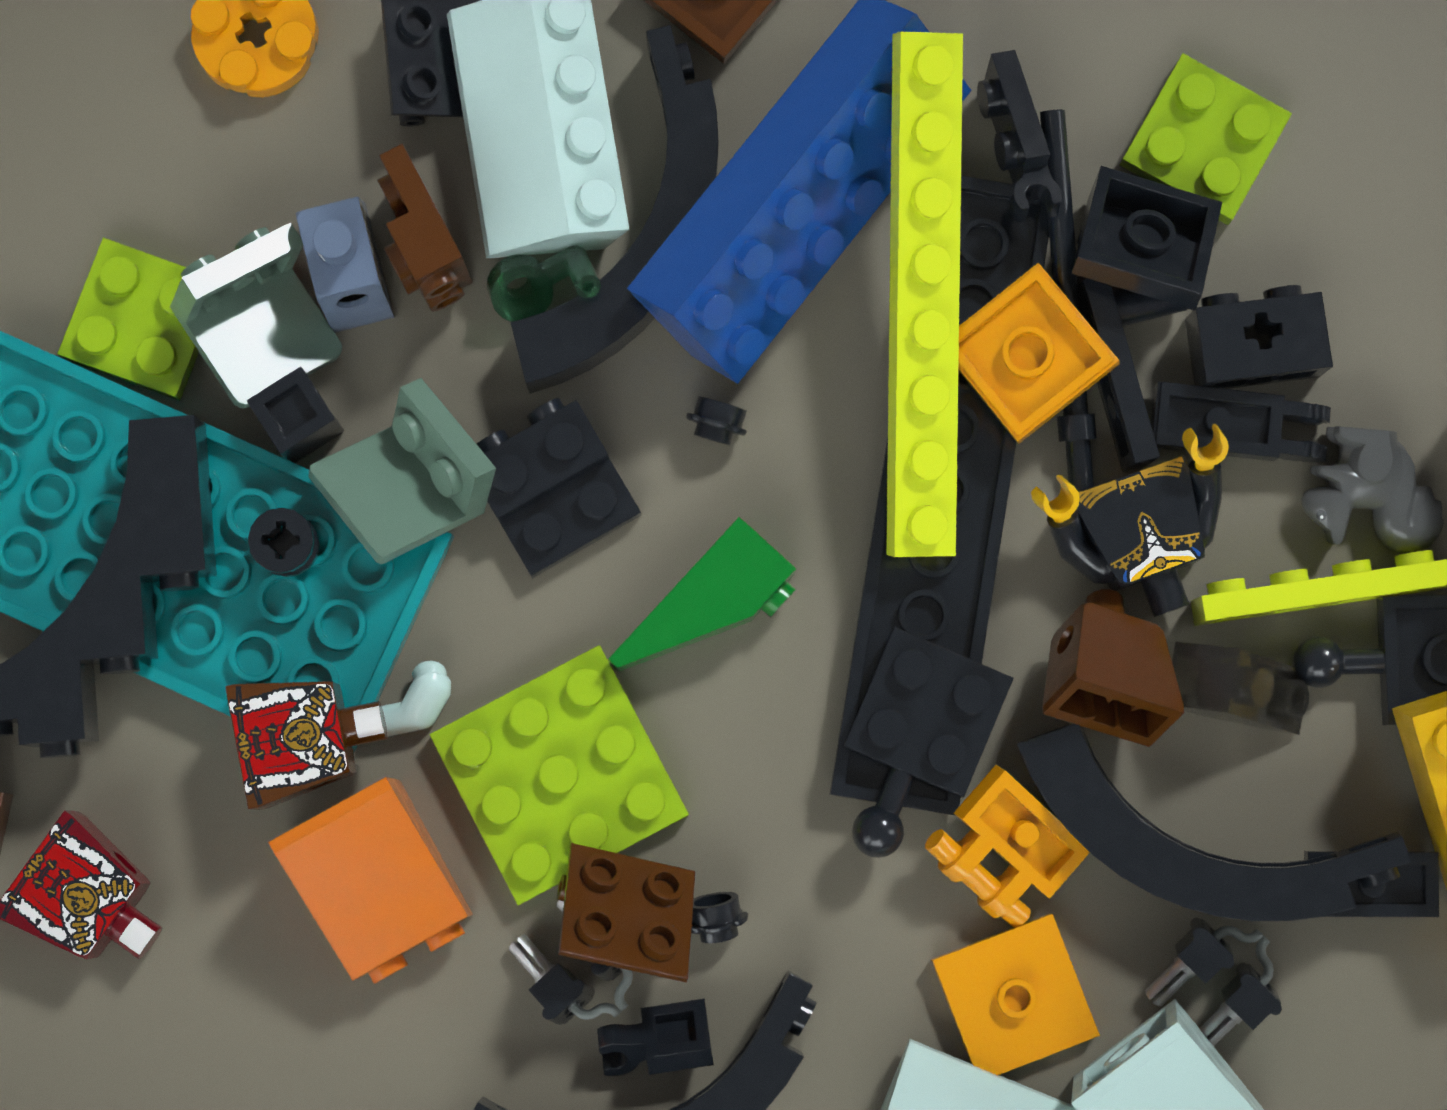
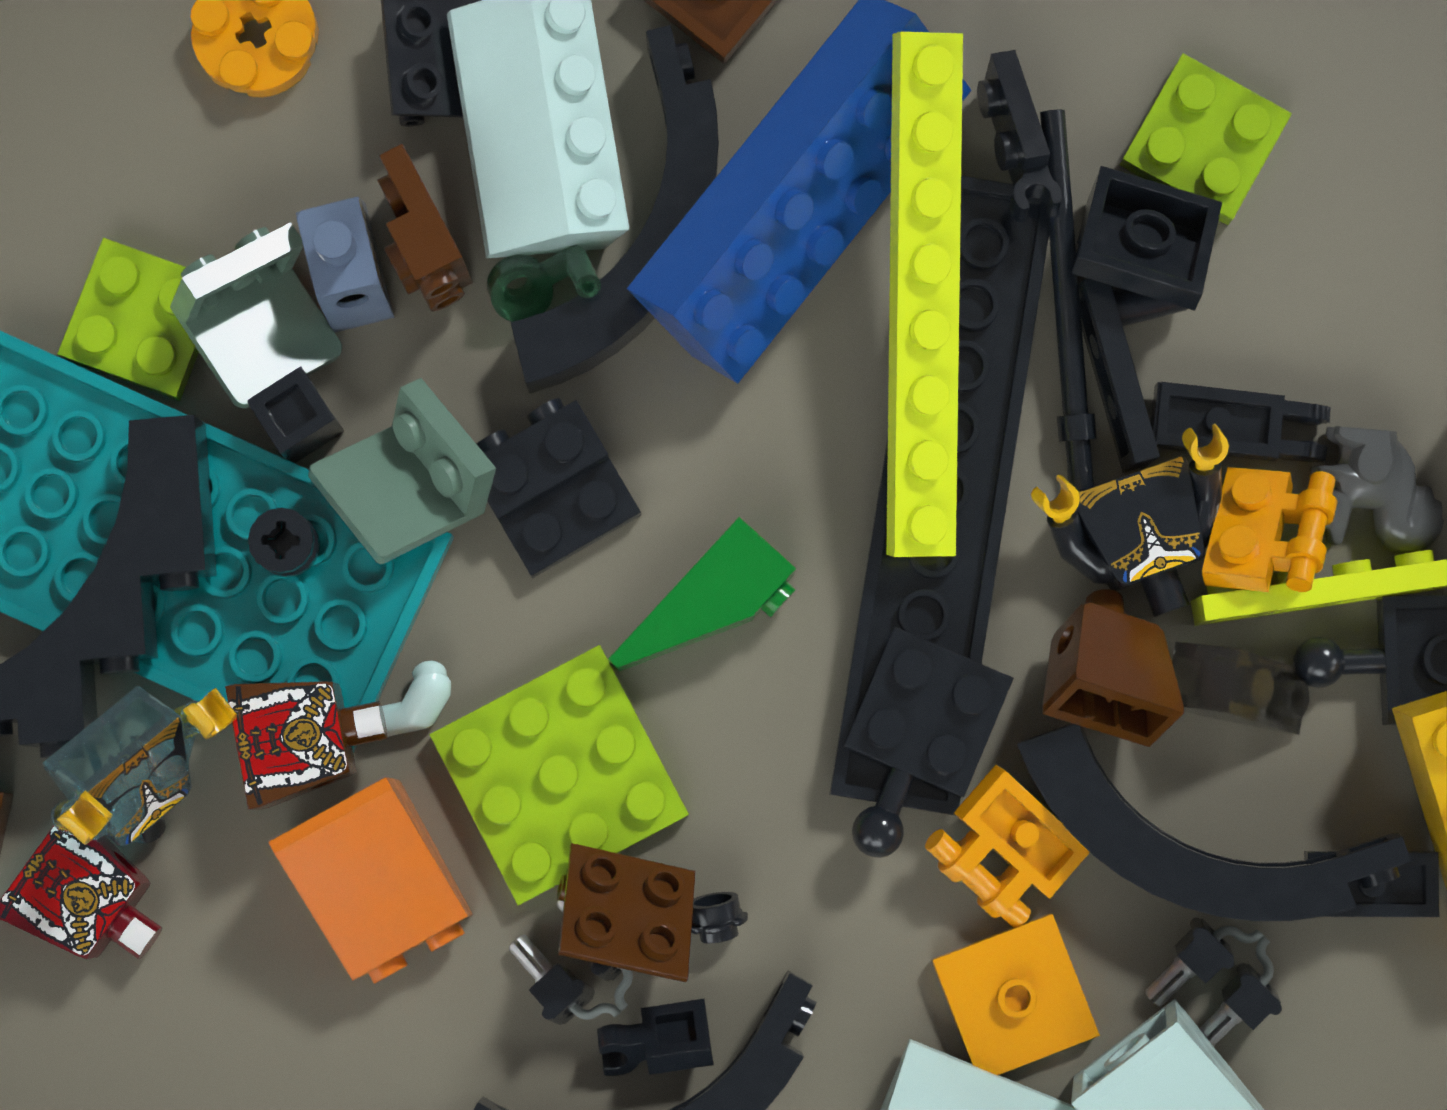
(131, 766): none -> clear light blue torso
(717, 420): black plate -> none
(1031, 353): light orange plate -> none
(1249, 528): none -> light orange plate
(1295, 348): black brick -> none

